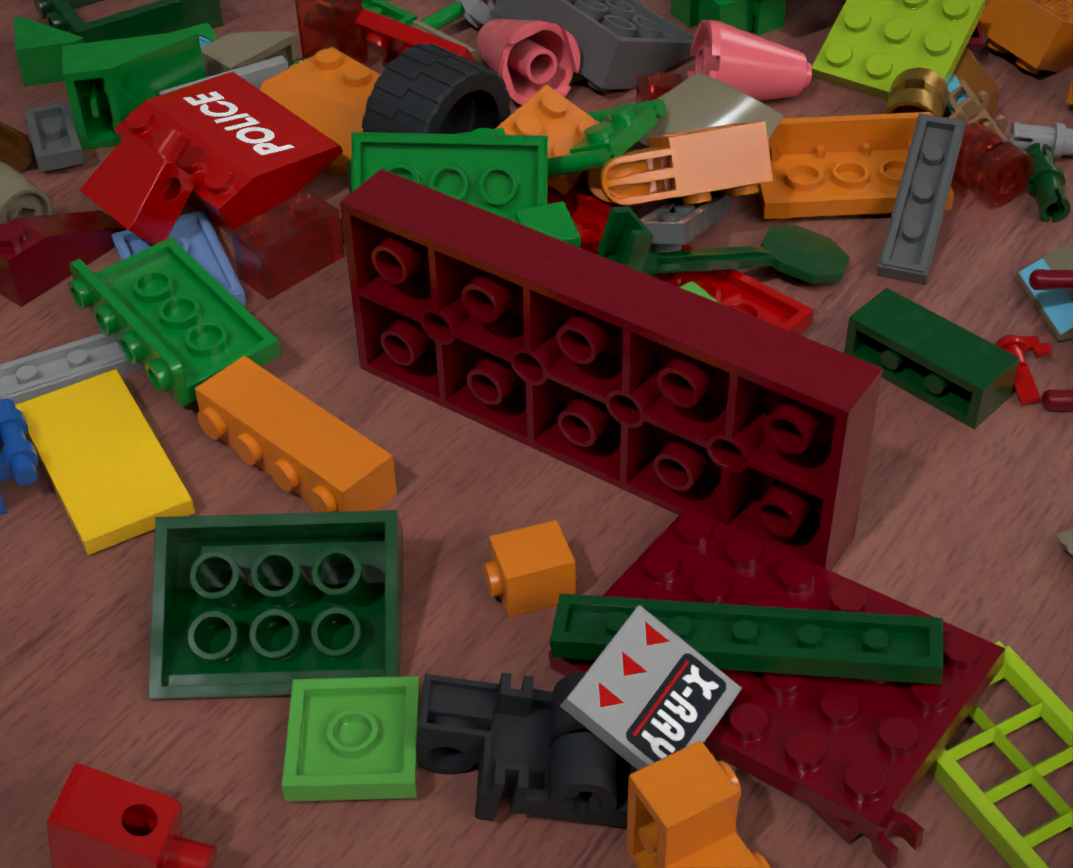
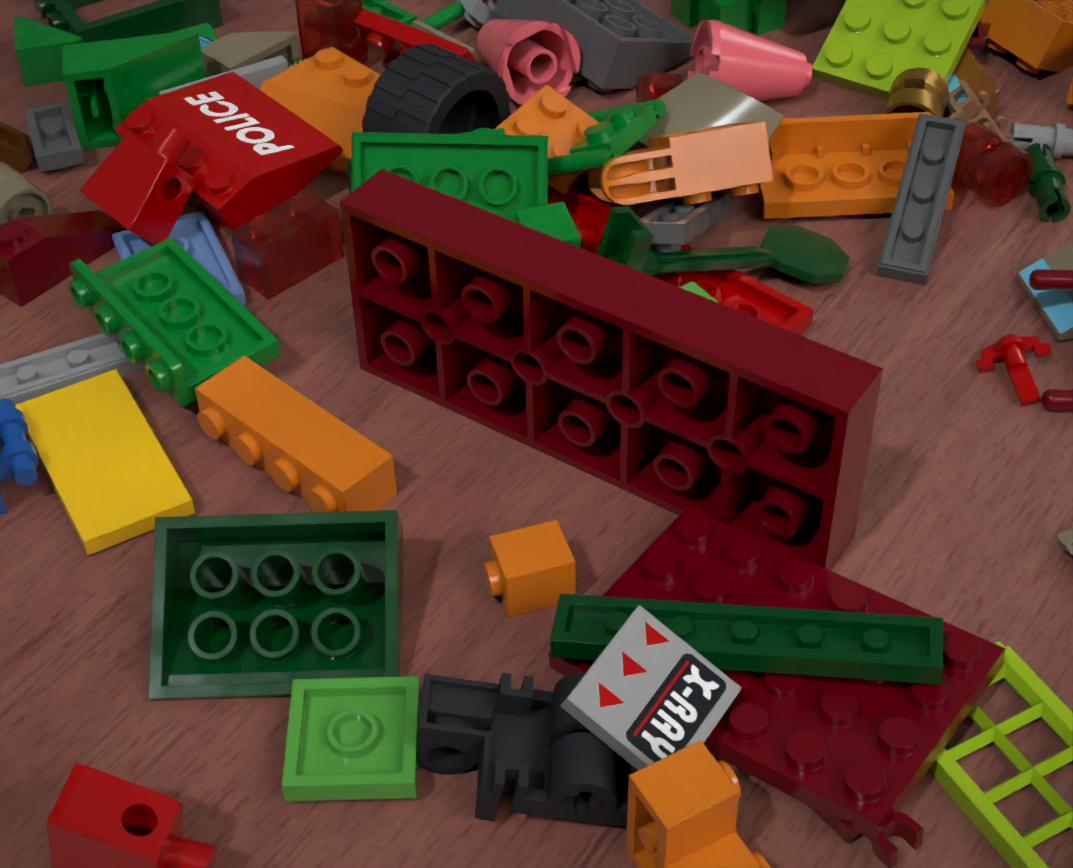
(932, 357): dark green brick -> none

